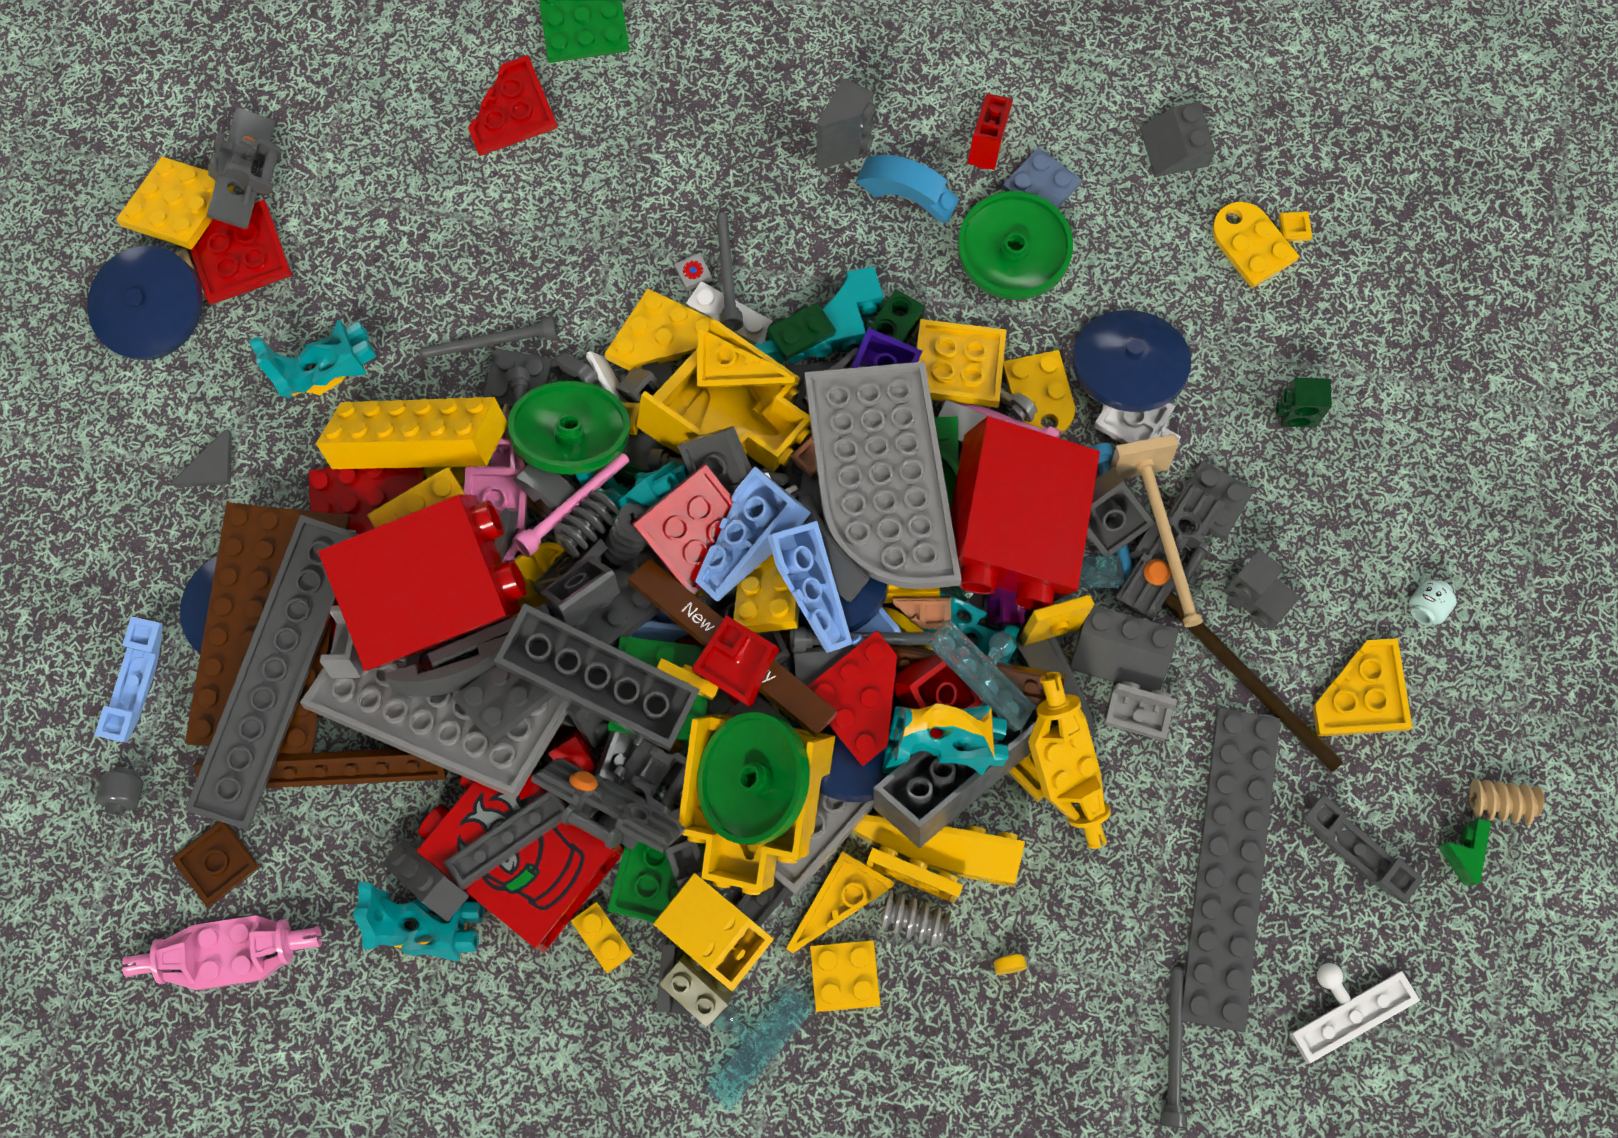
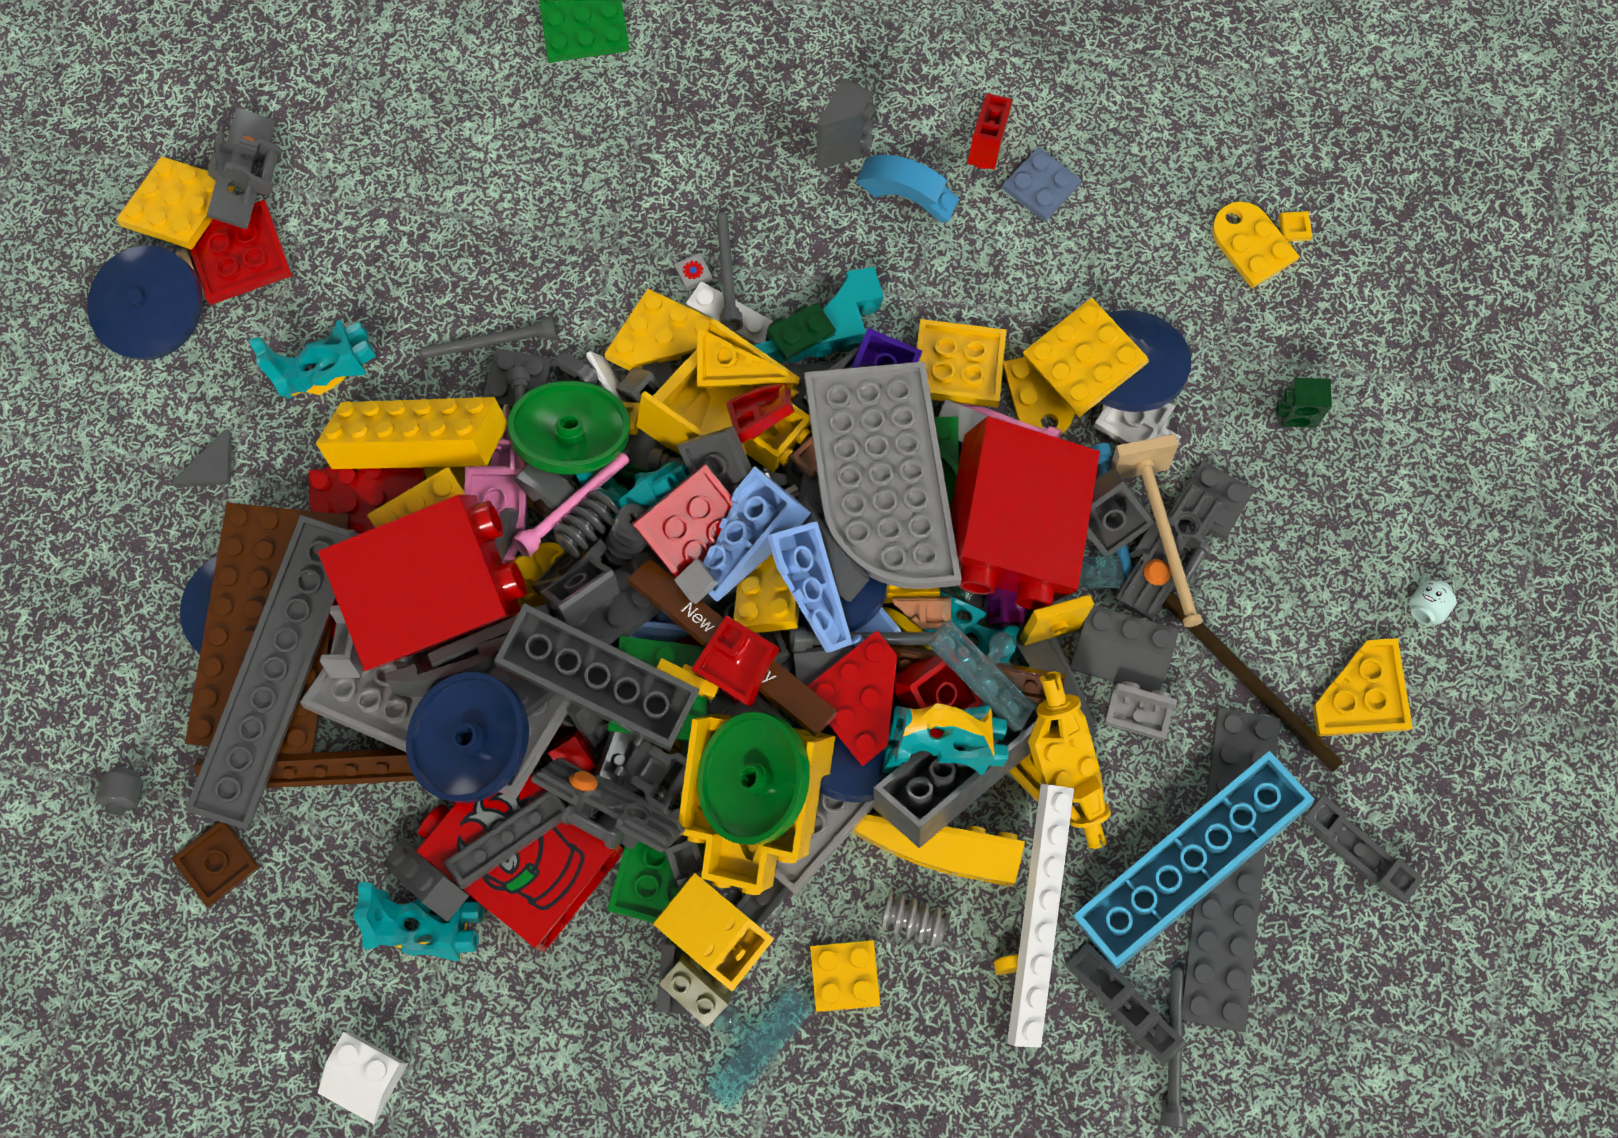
(133, 681): light blue slope -> none
(222, 952): bright pink plate -> none
(360, 1076): none -> white slope
(467, 737): none -> dark blue dish
(512, 109): red plate -> none
(602, 937): yellow plate -> none
(696, 581): none -> light grey tile
(759, 410): none -> red plate
(844, 892): yellow wing -> none
(897, 326): dark green brick -> none
(914, 874): yellow plate -> none
(1015, 245): green dish -> none
(1021, 405): light grey plate -> none
(1040, 916): none -> white plate
(1085, 357): none -> yellow plate
(1126, 1004): none -> dark grey slope
(1178, 140): dark grey slope -> none
(1193, 860): none -> medium azure brick
(1261, 591): dark grey brick -> none
(1352, 1015): white plate -> none
(1469, 859): green slope -> none
(1505, 800): tan piece -> none

